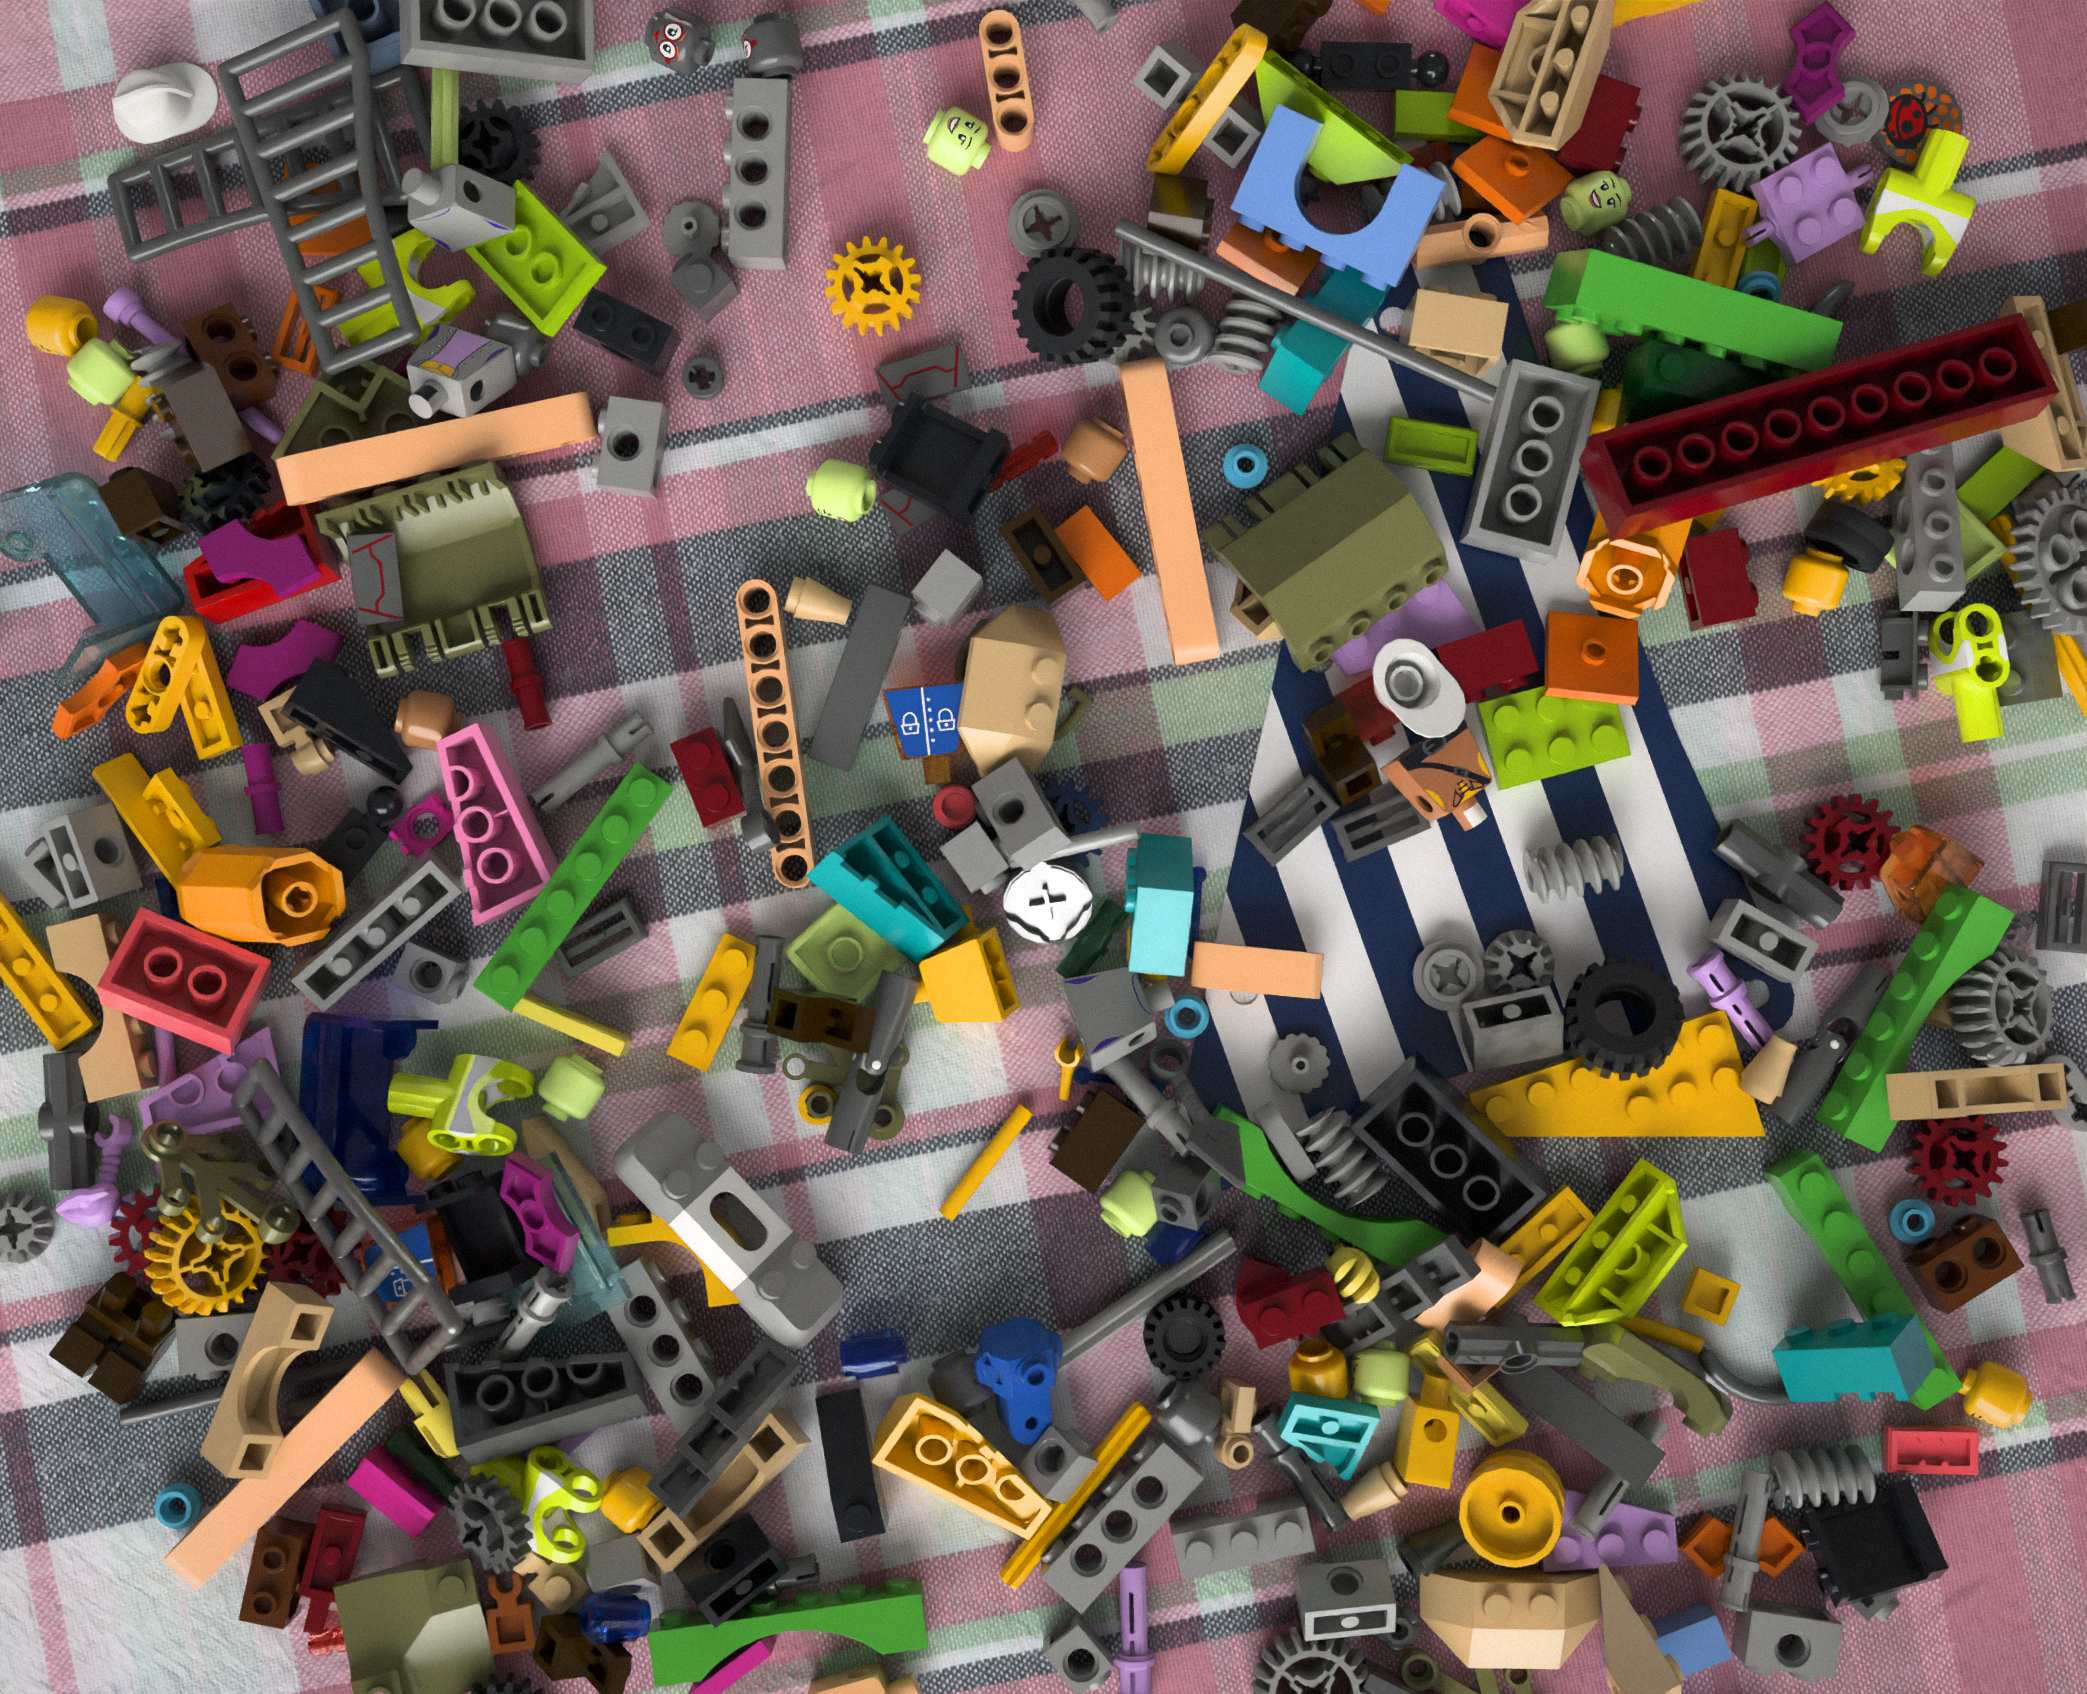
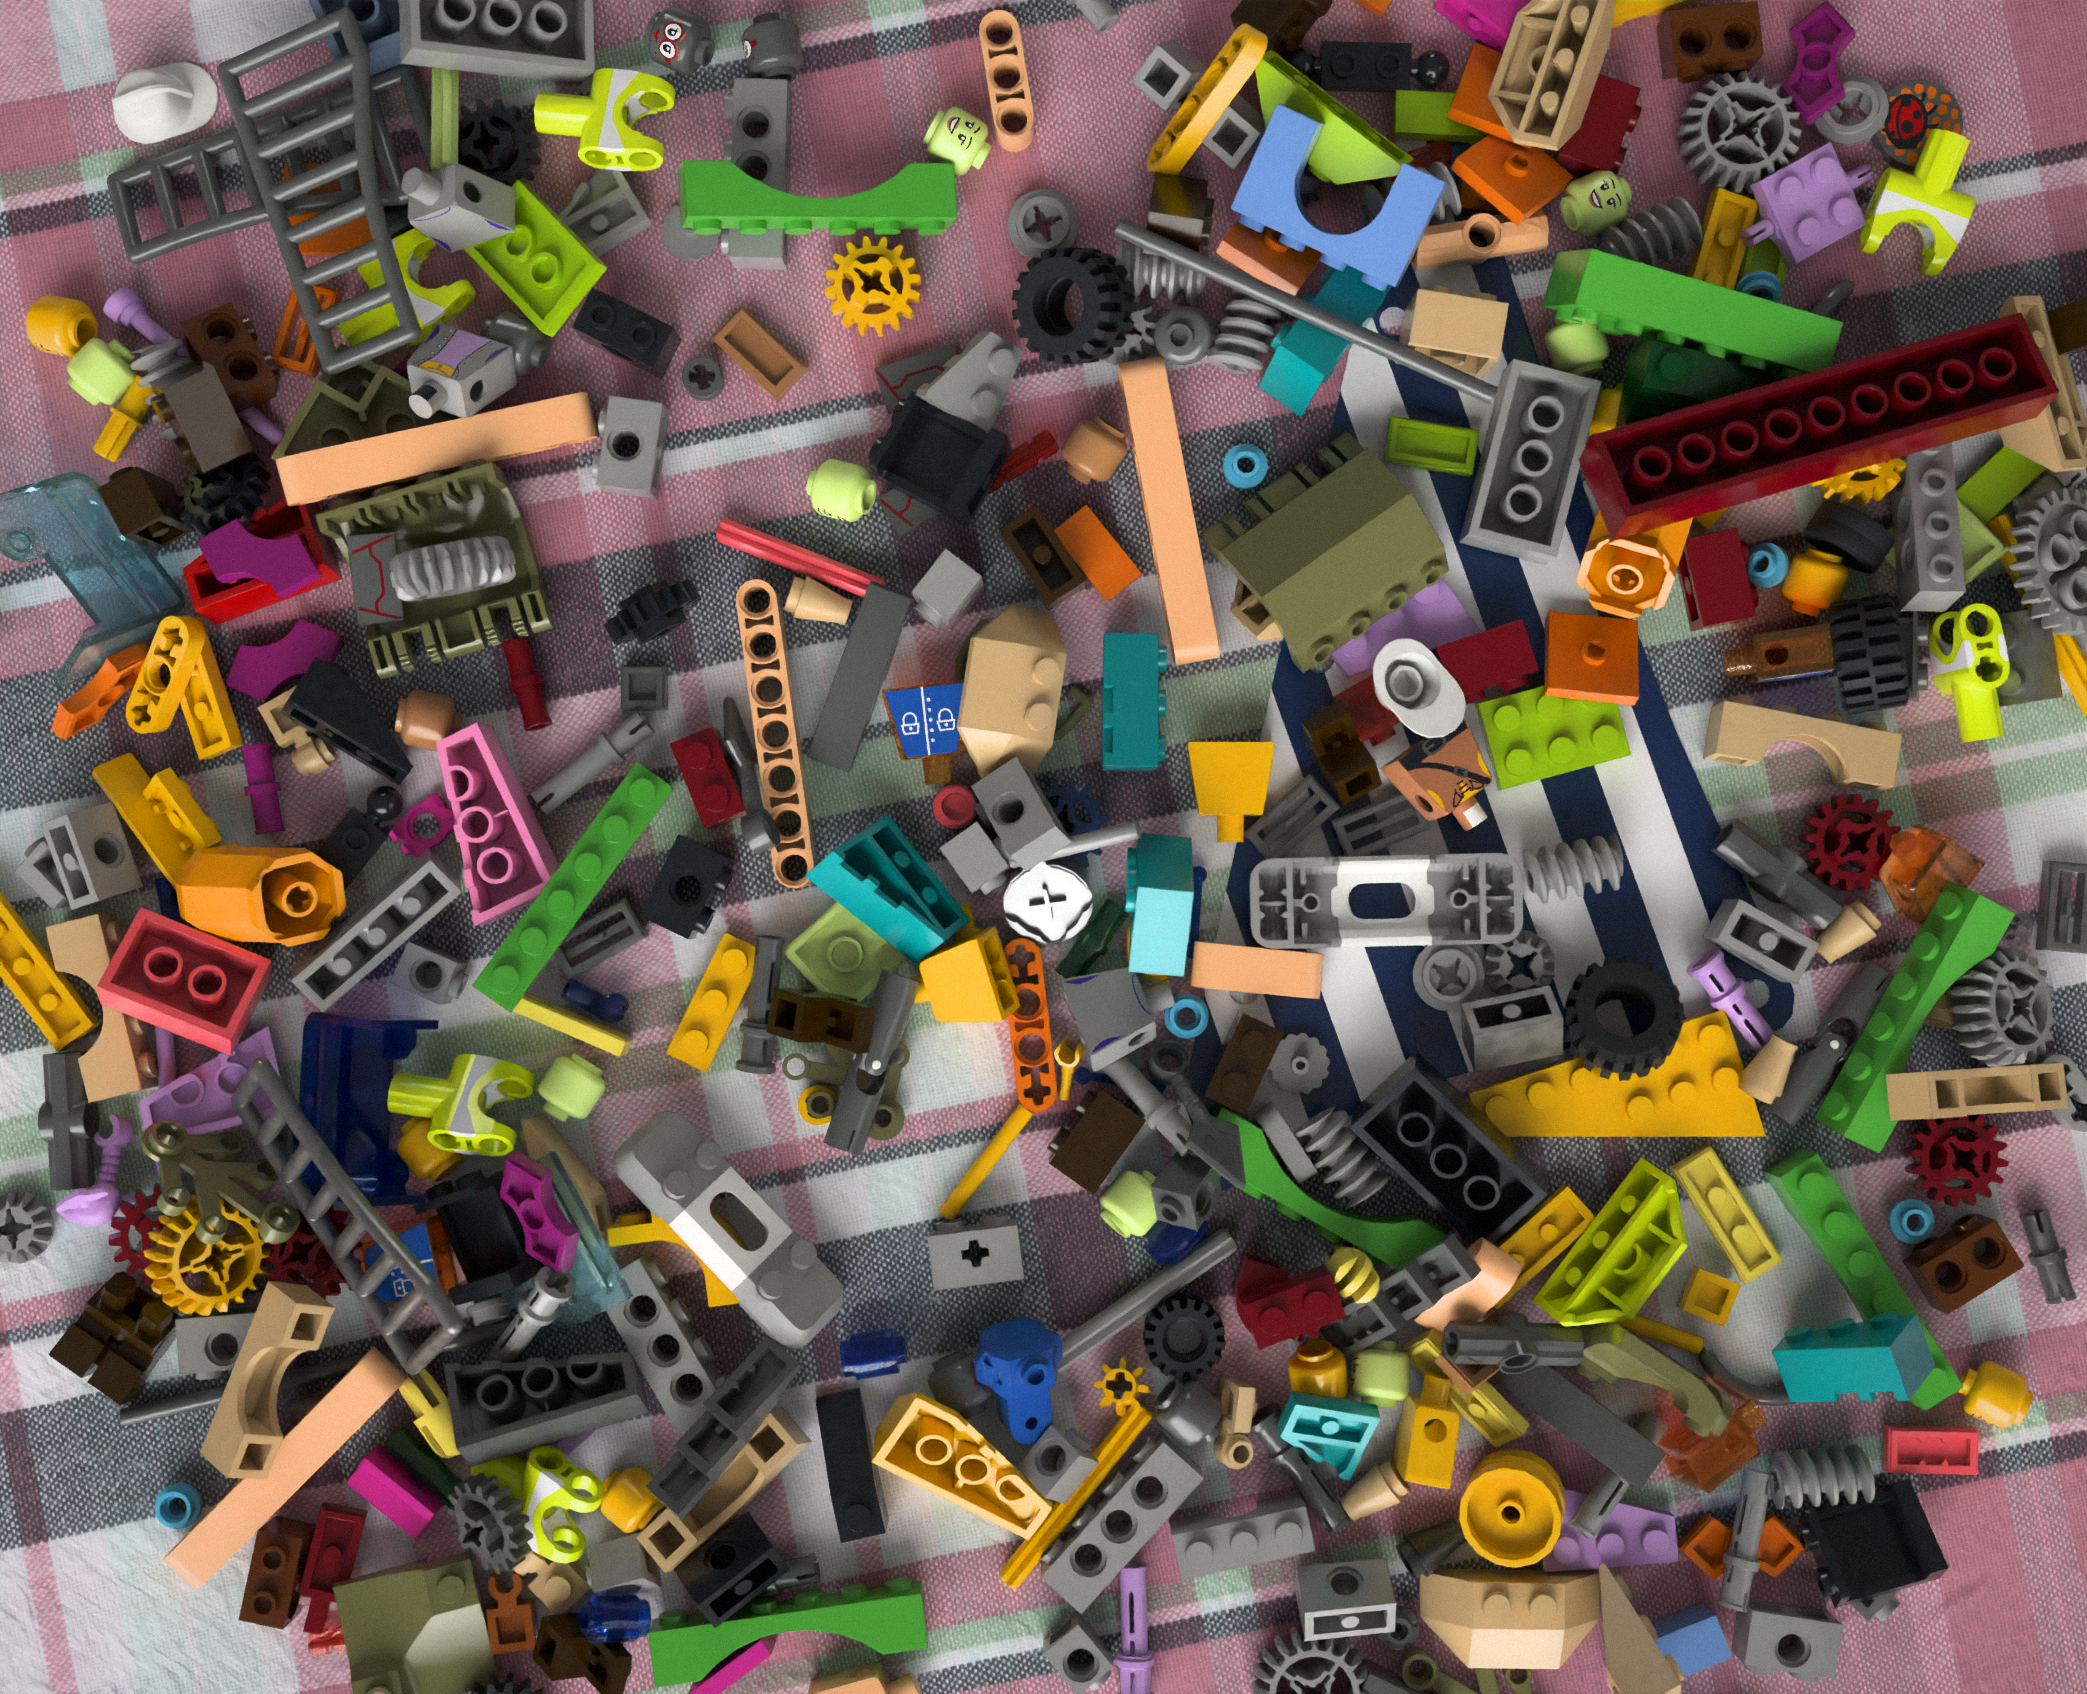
(452, 568): none -> light grey gear
(606, 1008): none -> clear blue arm
(607, 117): none -> neon yellow connector
(644, 687): none -> dark grey tile
(652, 612): none -> black gear
(666, 904): none -> black brick
(702, 284): dark grey brick -> none
(725, 197): none -> bright green arch
(759, 354): none -> medium nougat tile
(795, 558): none -> coral axle
(957, 1269): none -> light grey brick
(975, 380): none -> light grey wing
(1035, 1023): none -> orange beam
(1129, 1397): none -> yellow gear
(1132, 702): none -> teal wedge
(1230, 782): none -> yellow torso
(1241, 1062): none -> dark brown brick
(1456, 900): none -> light grey piece
(1706, 31): none -> reddish brown brick
(1713, 1460): none -> clear orange torso
(1726, 1214): none -> light yellow tile
(1777, 567): none -> medium azure plate
(1801, 654): none -> clear orange torso
(1847, 932): none -> tan cone
(1856, 755): none -> tan arch
(1868, 653): none -> black tyre

